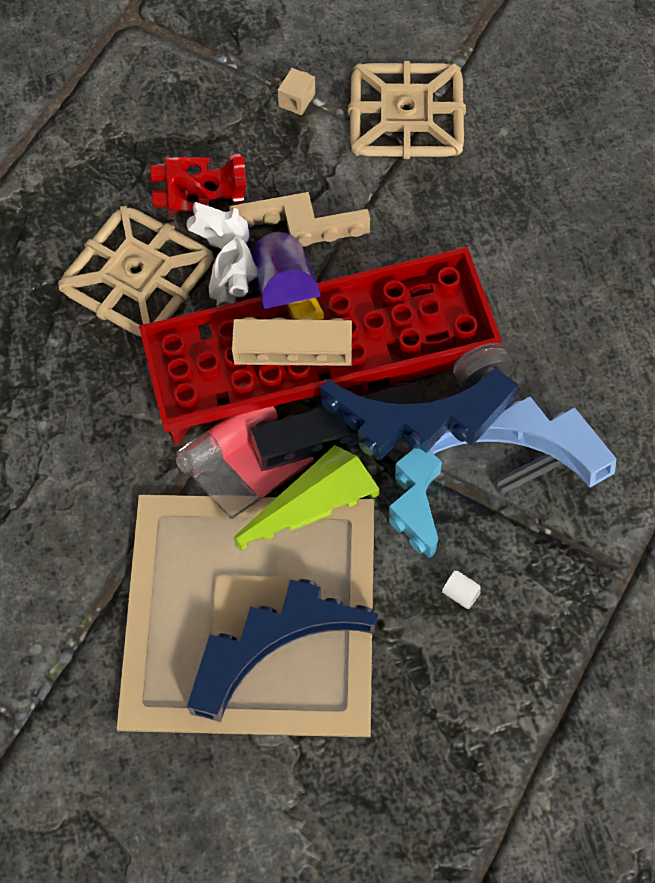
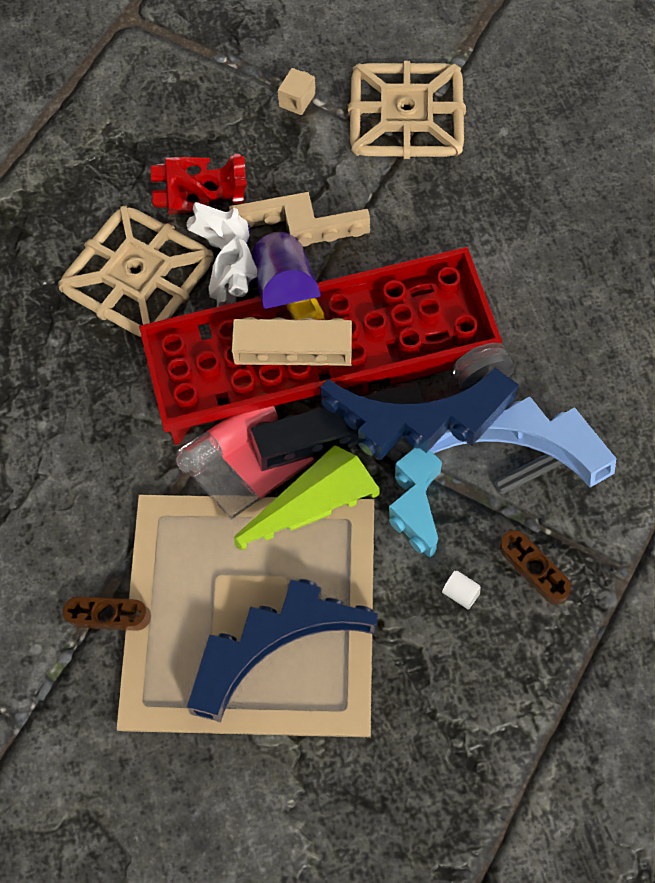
(116, 622): none -> reddish brown beam
(555, 578): none -> reddish brown beam

